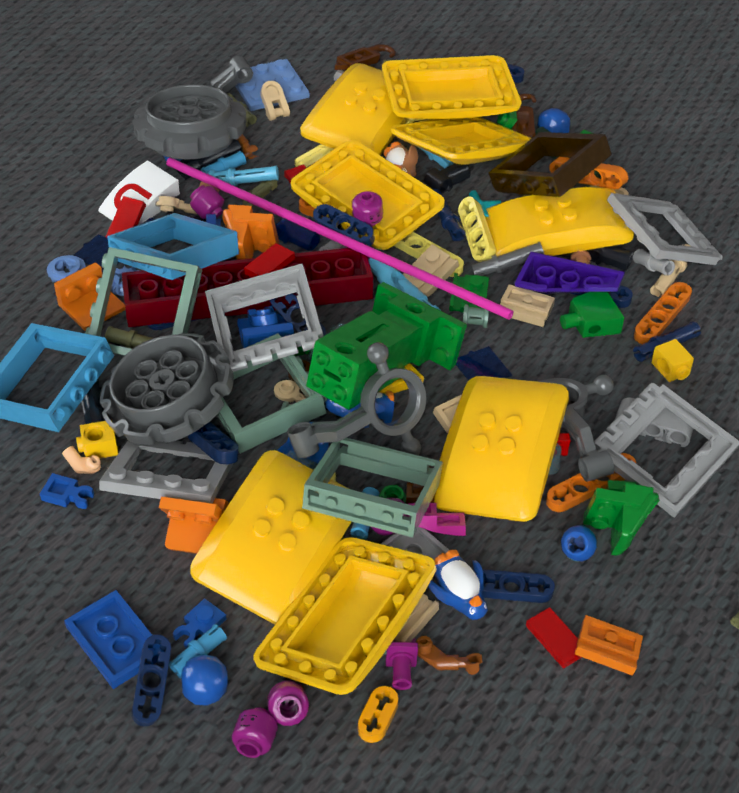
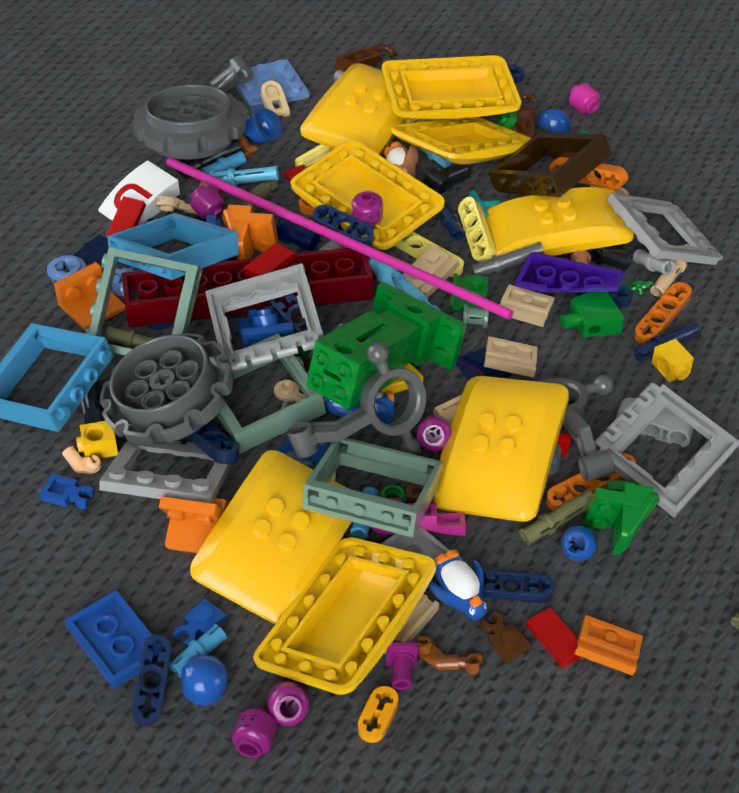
(263, 126): none -> blue piece
(424, 435): none -> magenta head
(505, 640): none -> reddish brown plate
(510, 356): none -> tan plate
(549, 522): none -> olive pin
(584, 98): none -> dark pink head
(640, 285): none -> green plant

